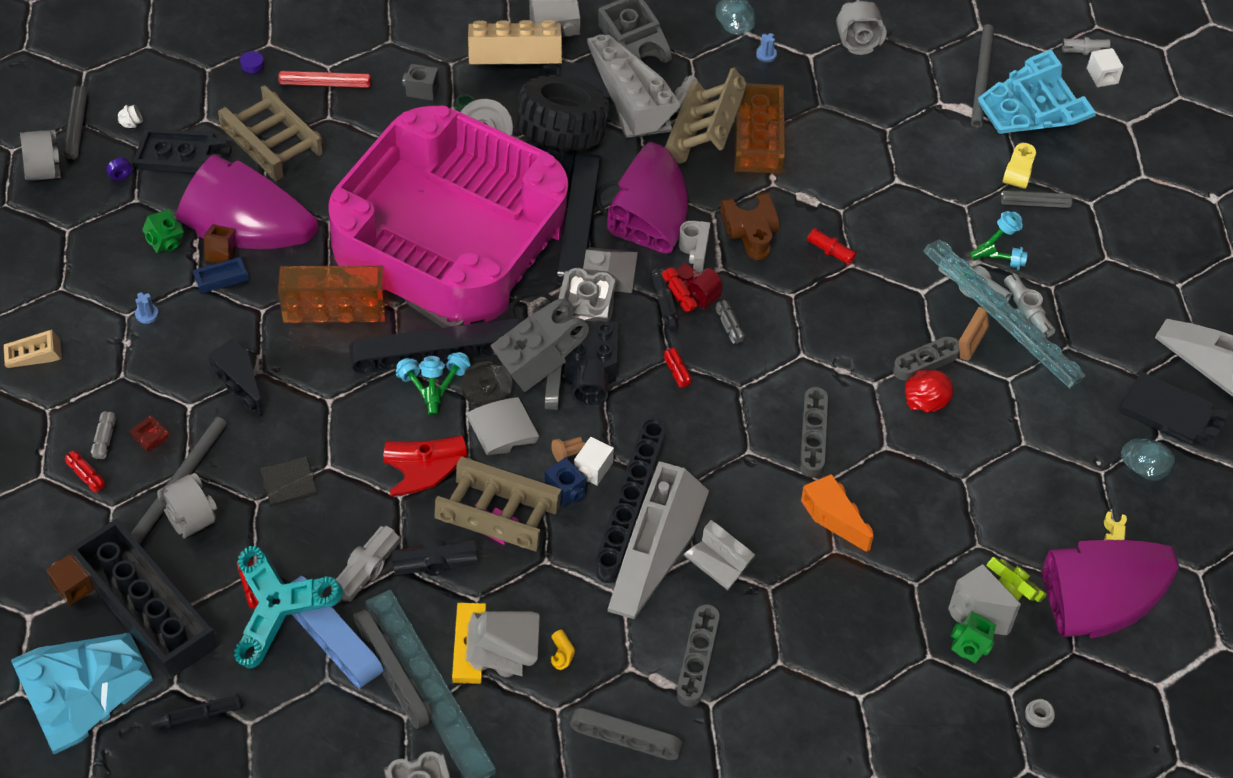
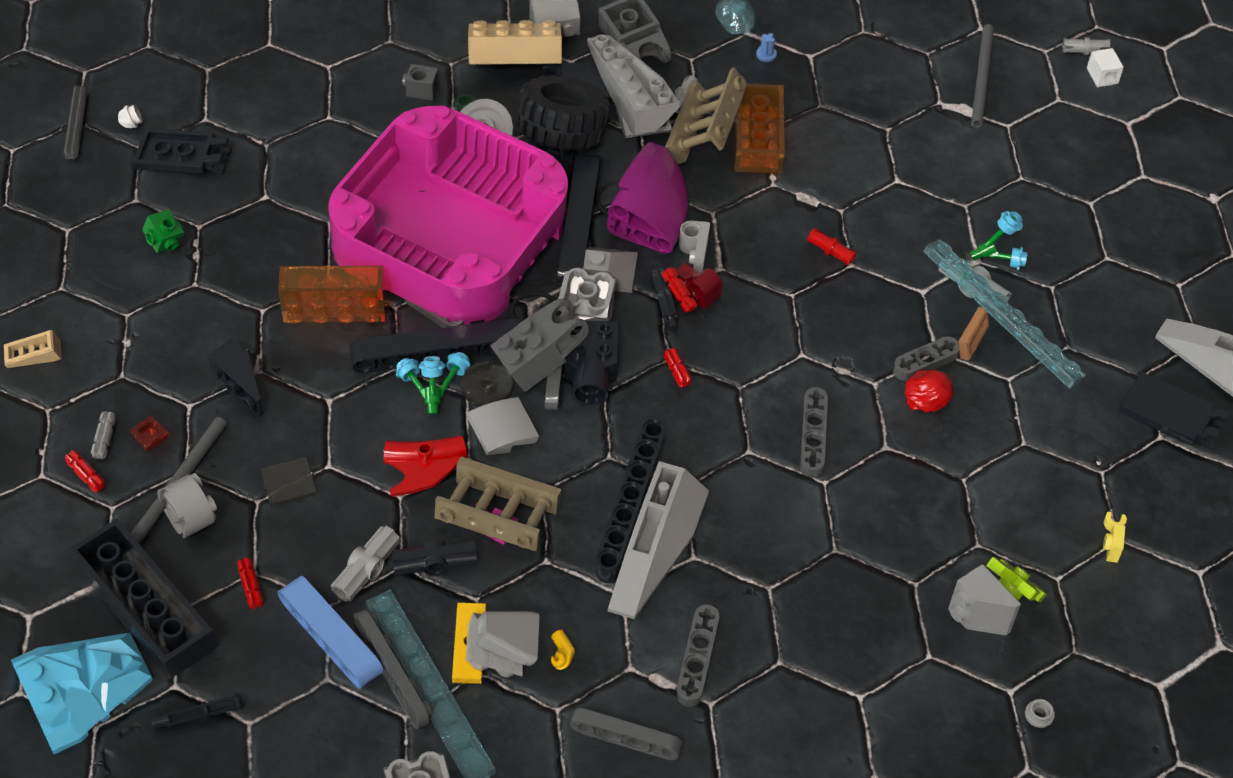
(40, 155): light grey brick -> none
(69, 579): reddish brown brick -> none
(119, 168): dark purple tile -> none
(145, 311): medium blue piece -> none
(219, 243): reddish brown brick -> none
(220, 275): dark blue tile -> none
(246, 201): magenta panel -> none
(252, 62): dark purple tile -> none
(260, 150): dark tan fence -> none
(268, 617): teal piece -> none
(324, 79): axle -> none
(563, 473): dark blue brick -> none
(566, 448): medium nougat piece -> none
(594, 460): white brick -> none
(720, 555): light grey piece -> none
(730, 322): dark grey axle -> none
(752, 226): reddish brown piece -> none
(833, 510): orange slope -> none
(860, 27): light grey brick -> none
(973, 637): green brick -> none
(1020, 166): light yellow piece -> none
(1029, 303): light grey pin -> none
(1034, 98): medium azure wedge -> none
(1038, 199): dark grey axle -> none
(1106, 584): magenta panel -> none
(1148, 458): clear light blue hat -> none

